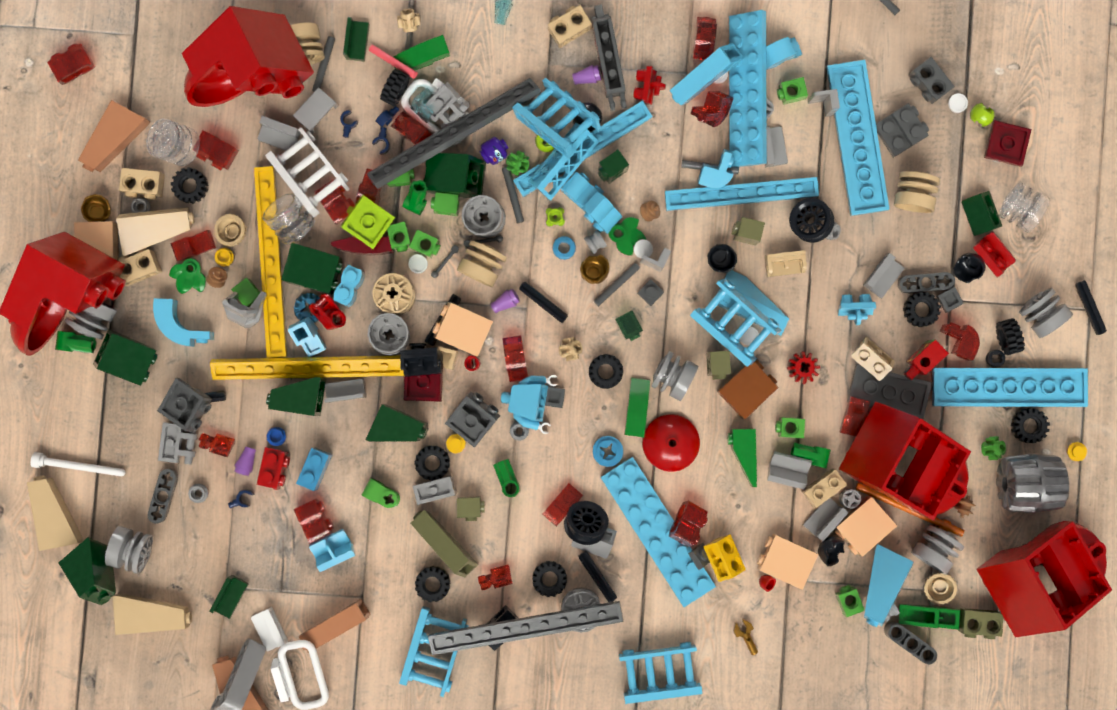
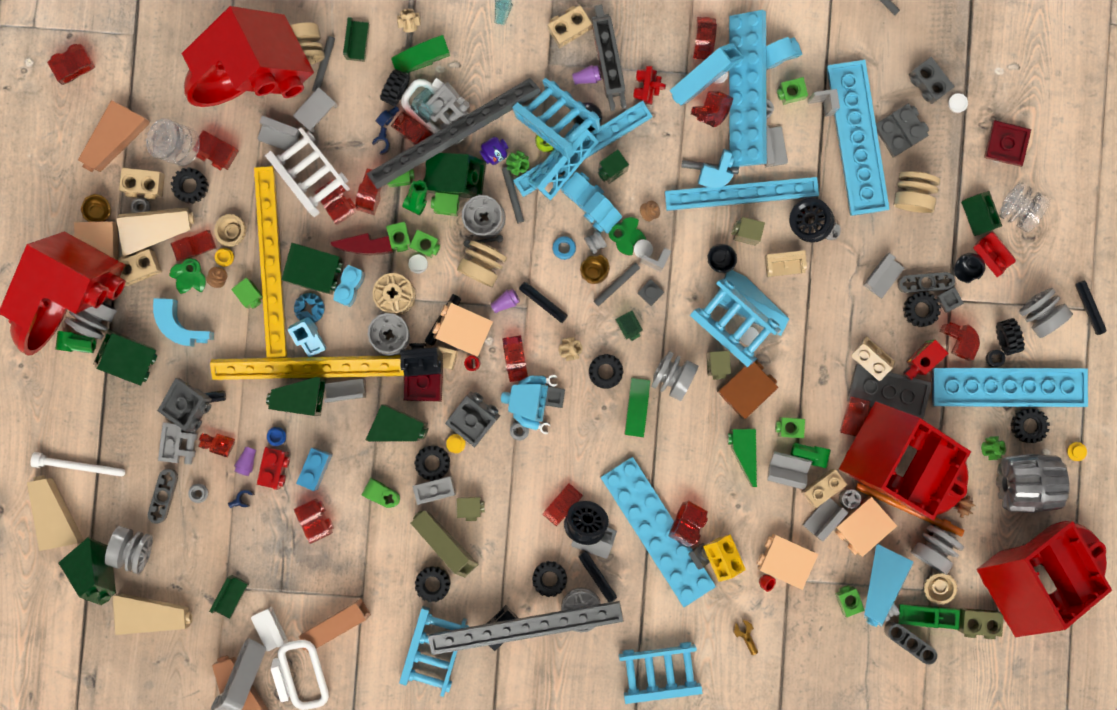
(242, 314): light grey piece -> none
(288, 219): clear wheel -> none
(326, 311): red piece -> none
(332, 550): medium azure panel -> none
(347, 127): dark blue piece -> none
(367, 221): lime bracket -> none
(394, 62): coral bar -> none
(454, 249): dark grey hinge -> none
(499, 577): clear red plate -> none
(506, 476): green piece -> none
(559, 220): lime plate -> none
(610, 460): dark azure gear -> none
(657, 440): red dish -> none
(809, 369): red gear -> none
(829, 550): black hair -> none
(856, 311): medium azure hips -> none
(982, 114): lime piece -> none

